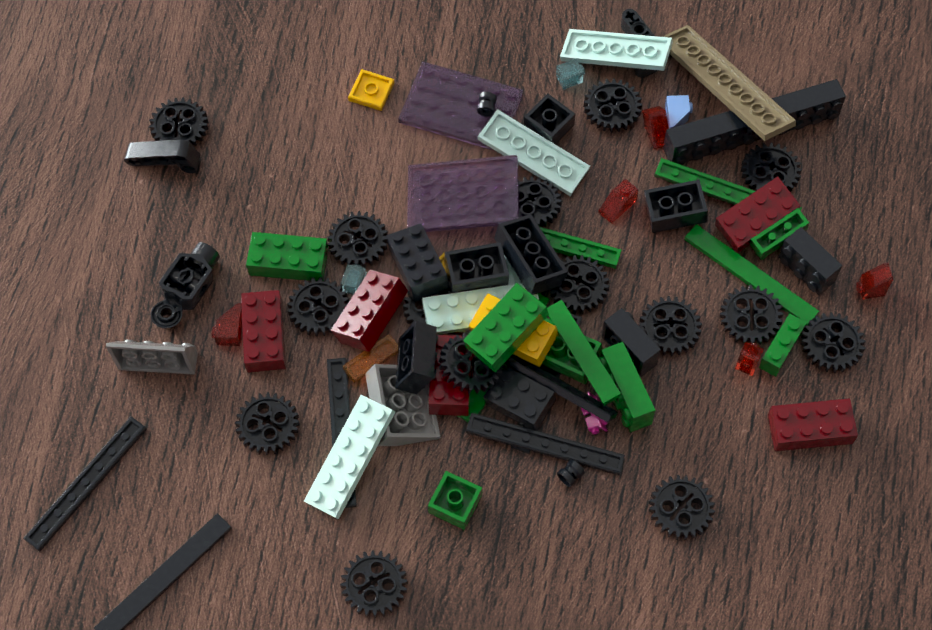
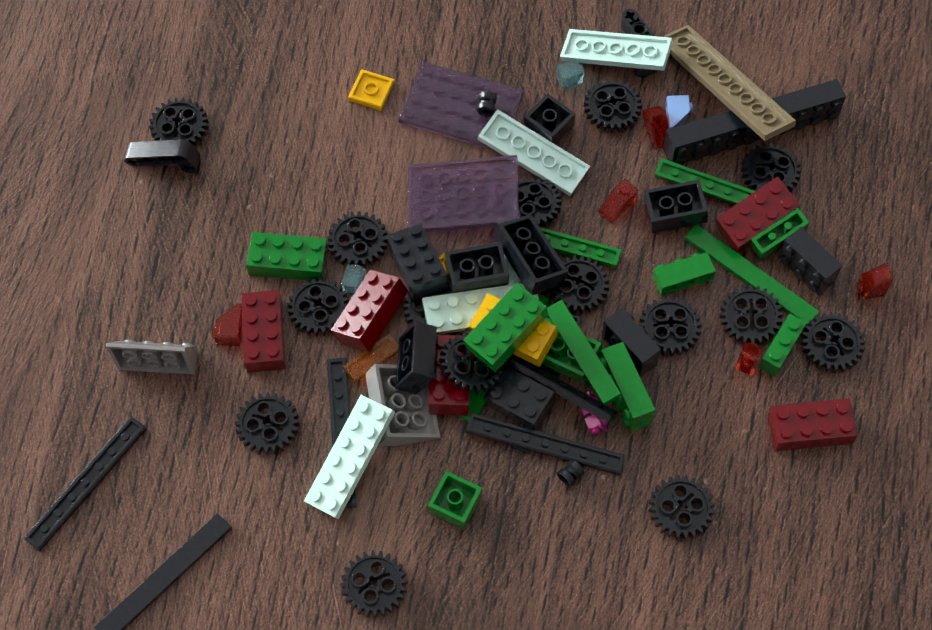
(184, 284): black brick -> none
(683, 273): none -> green brick

